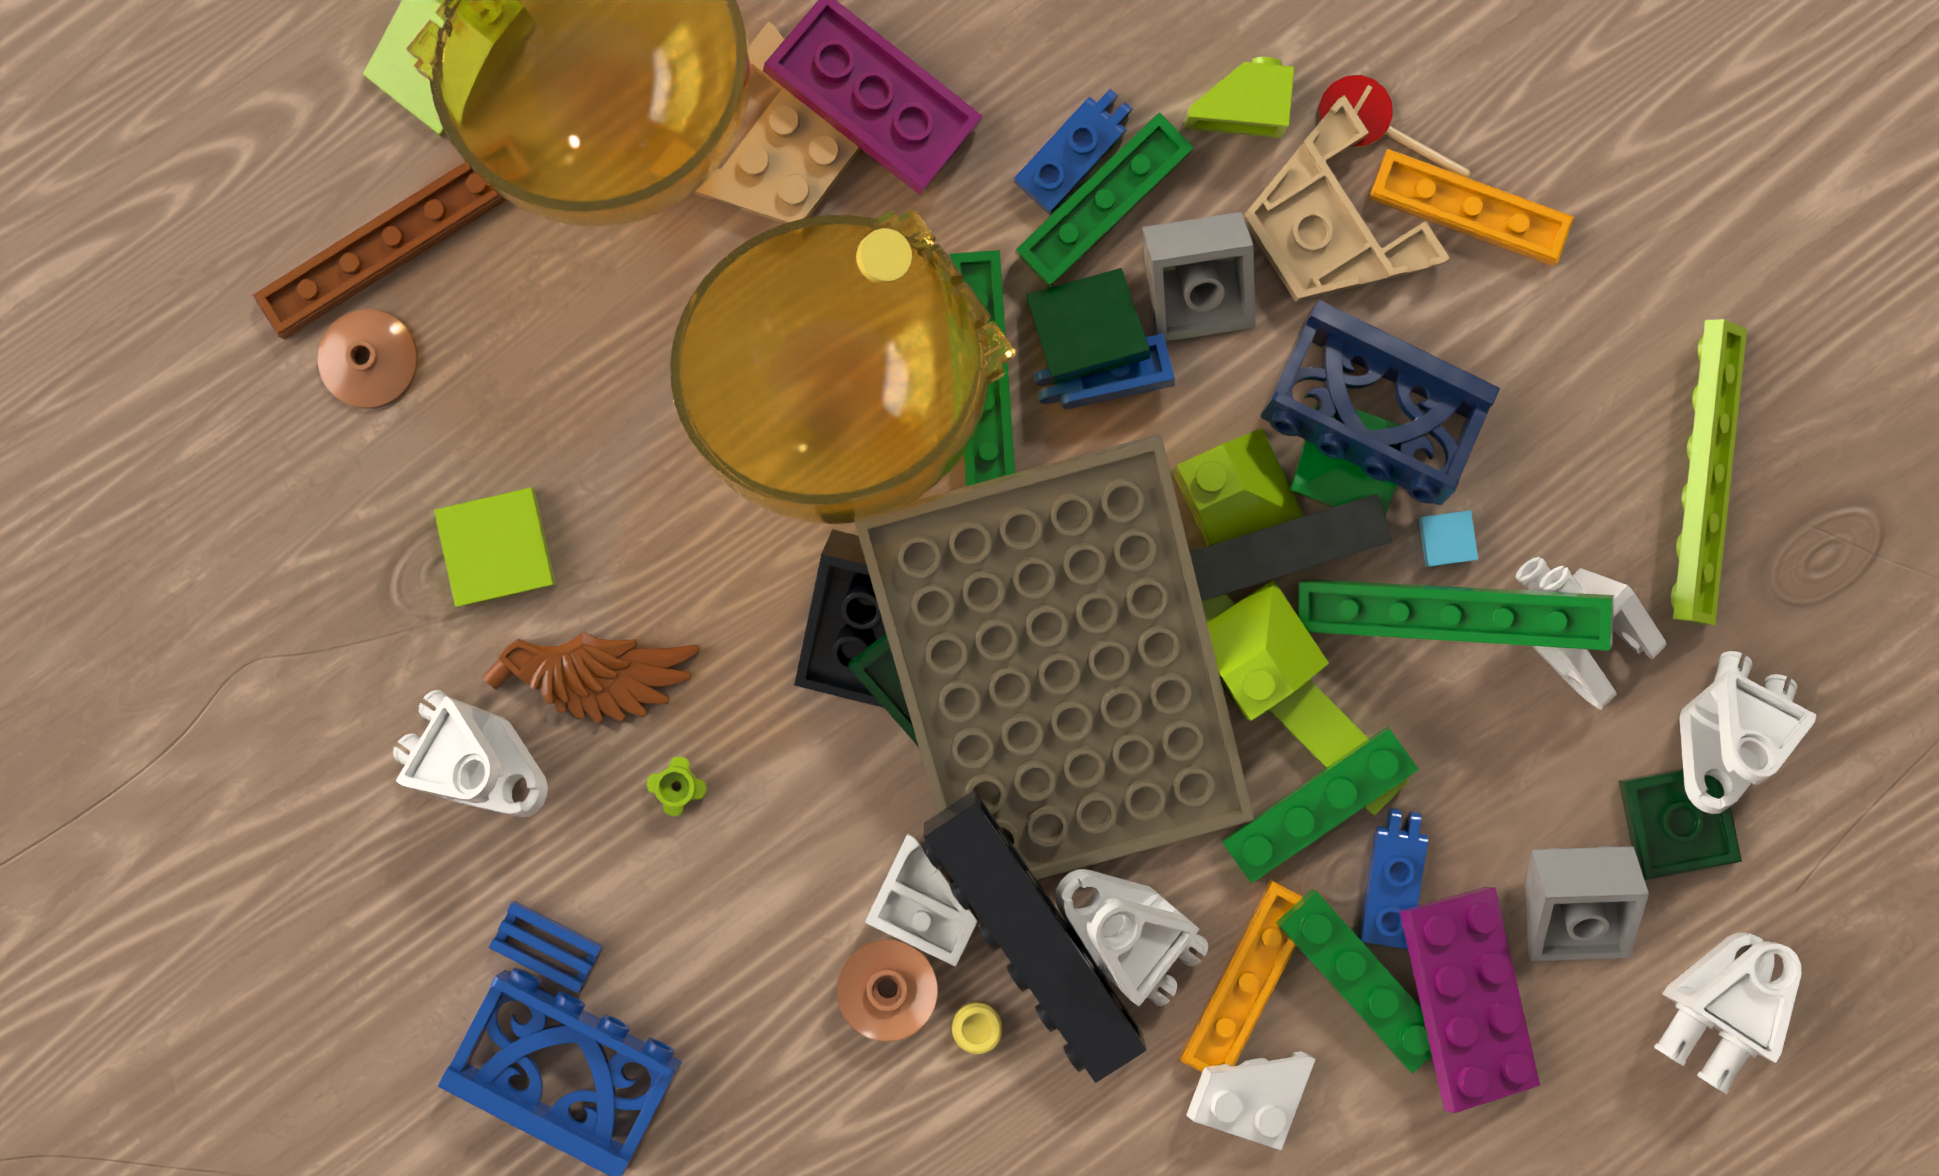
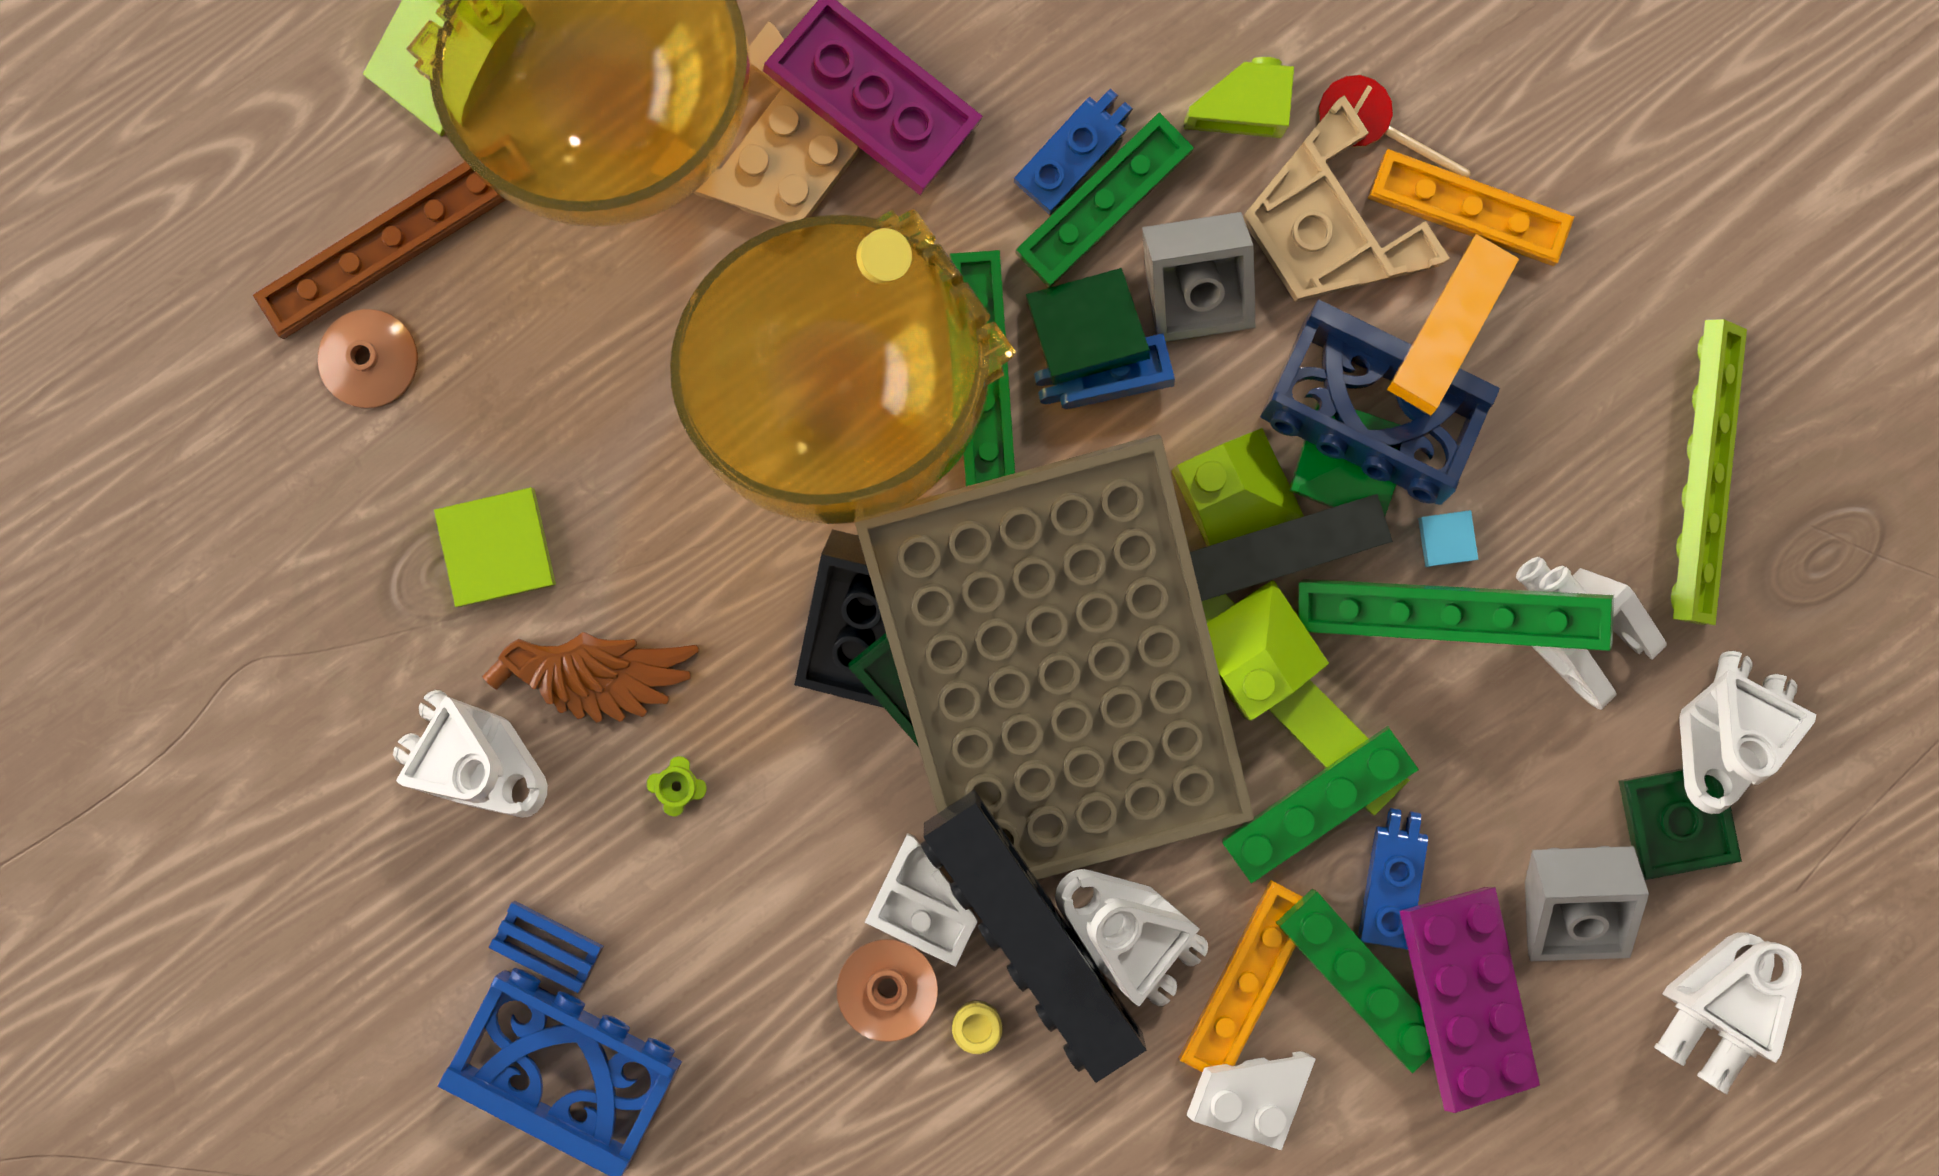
(1453, 325): none -> light orange tile

